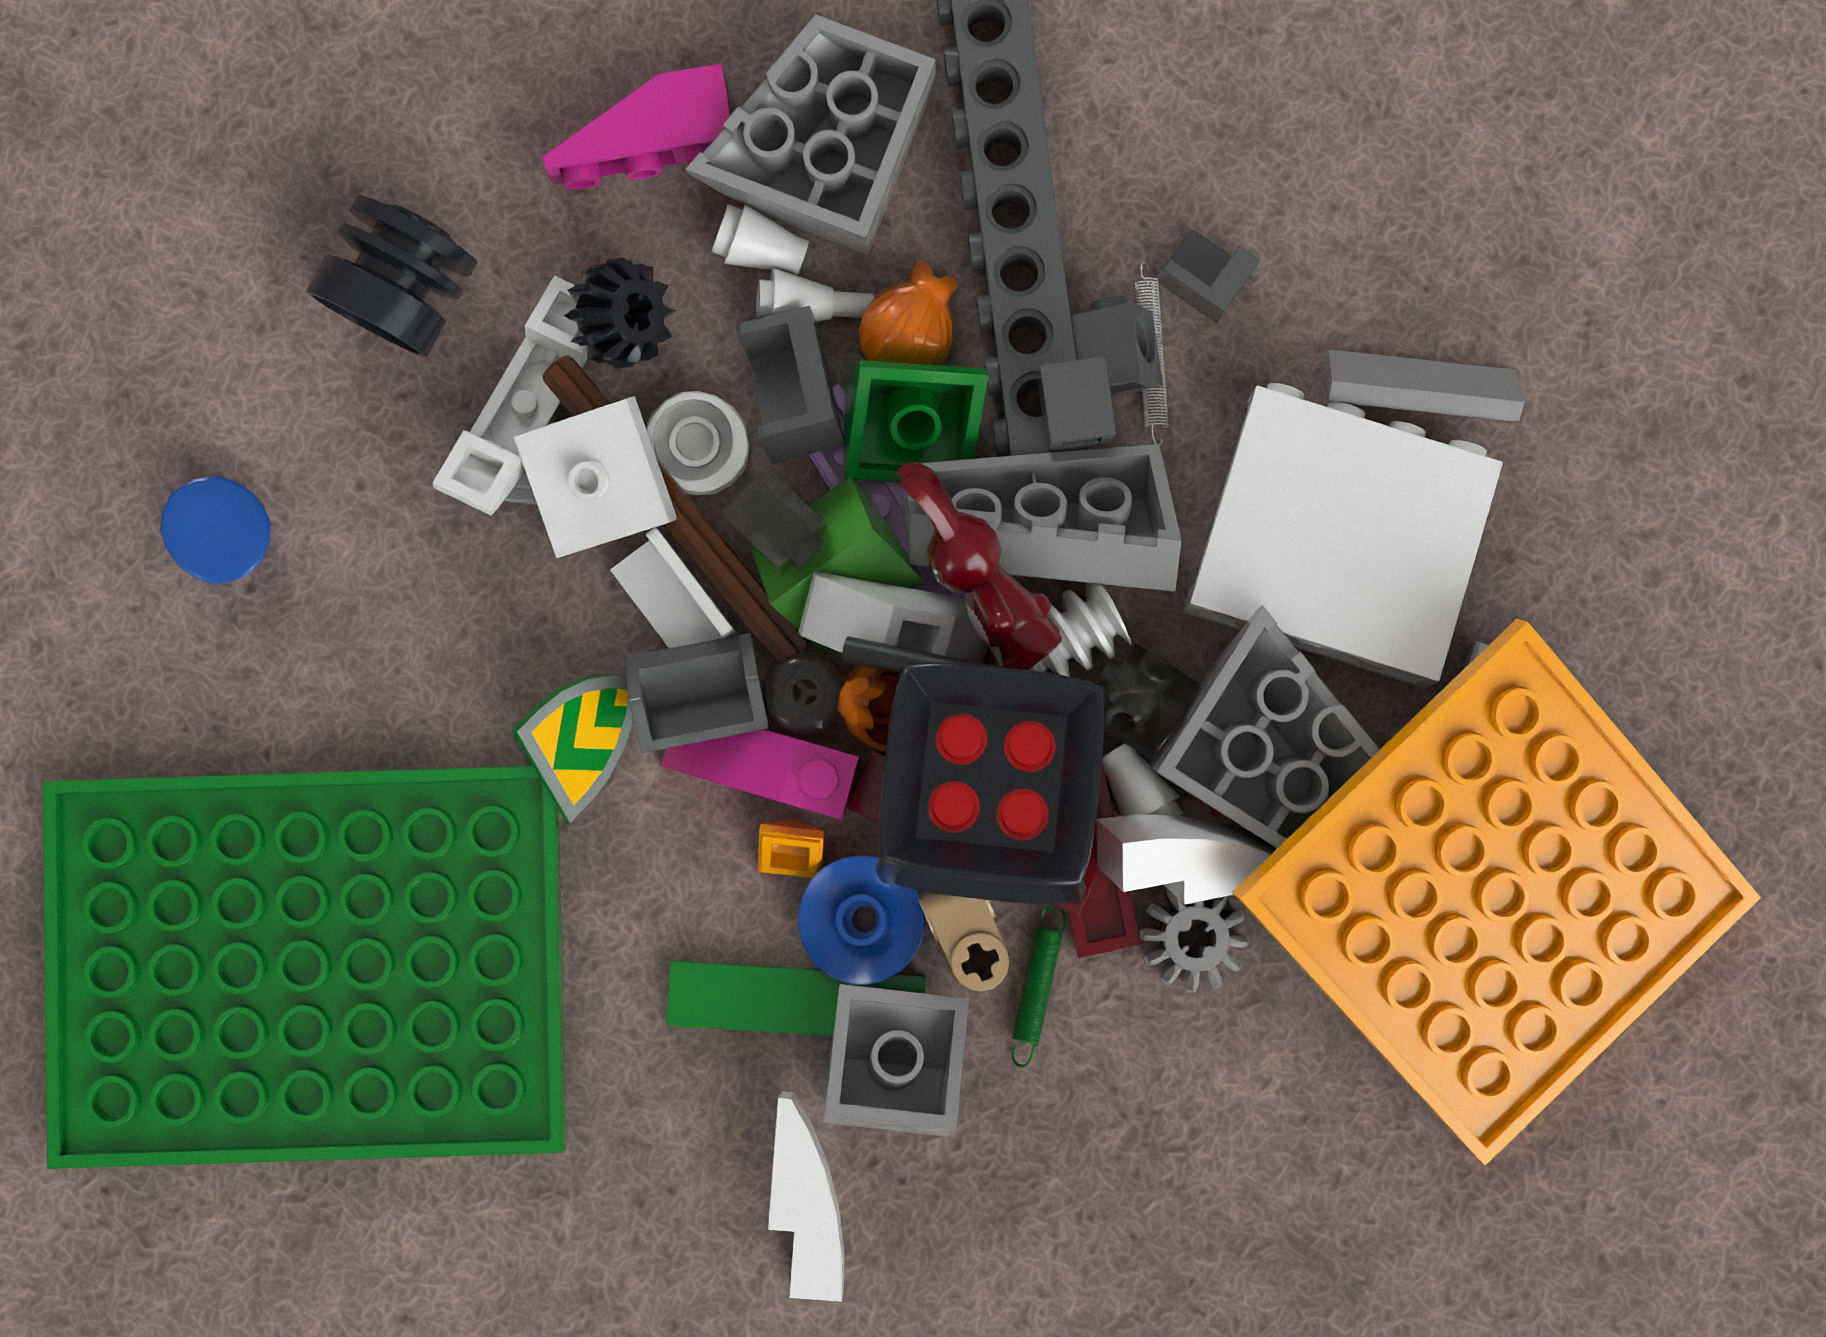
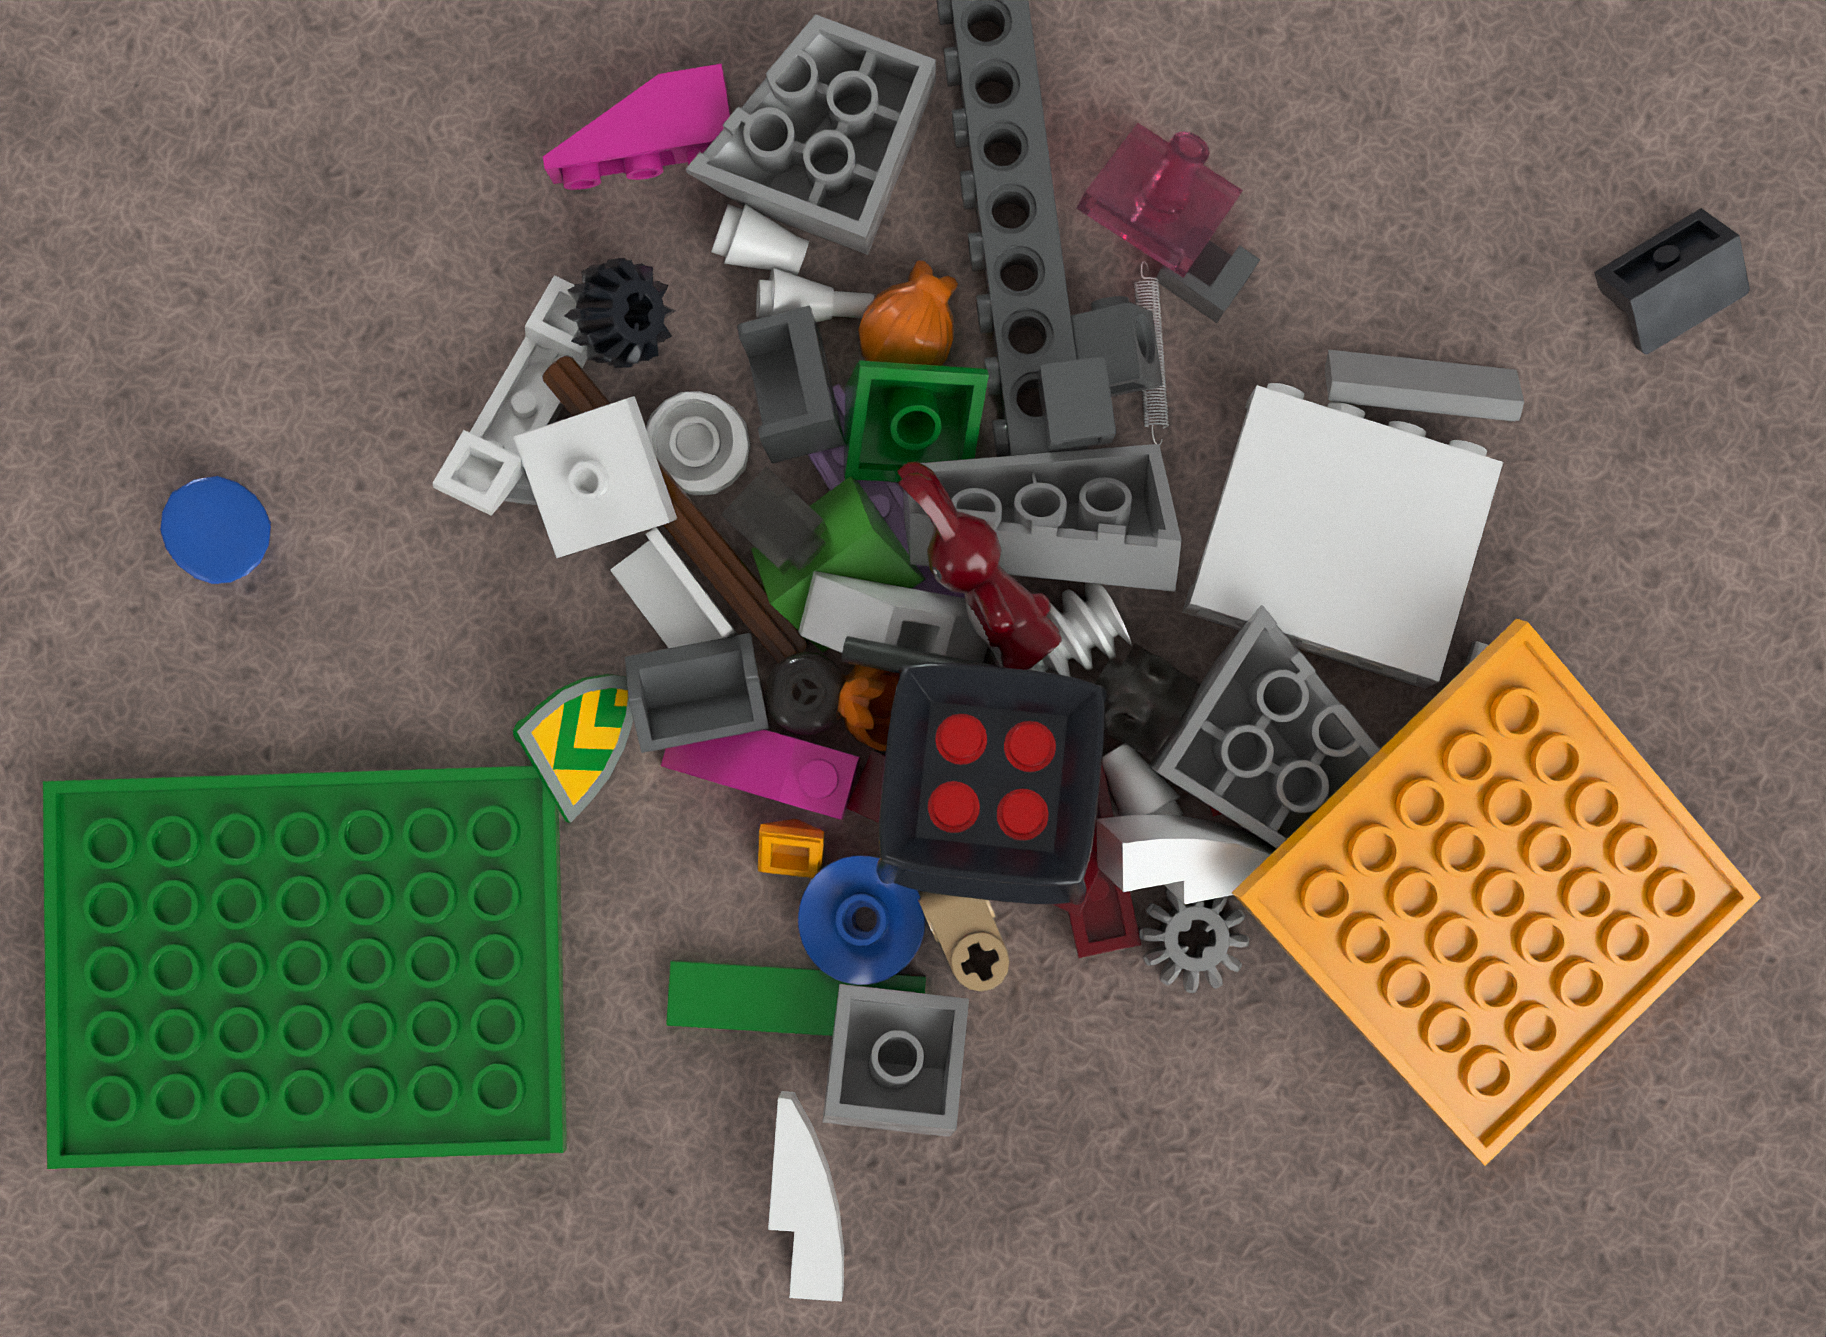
(392, 275): black wheel -> none
(1037, 985): green piece -> none
(1161, 197): none -> clear pink tile
(1676, 279): none -> black panel

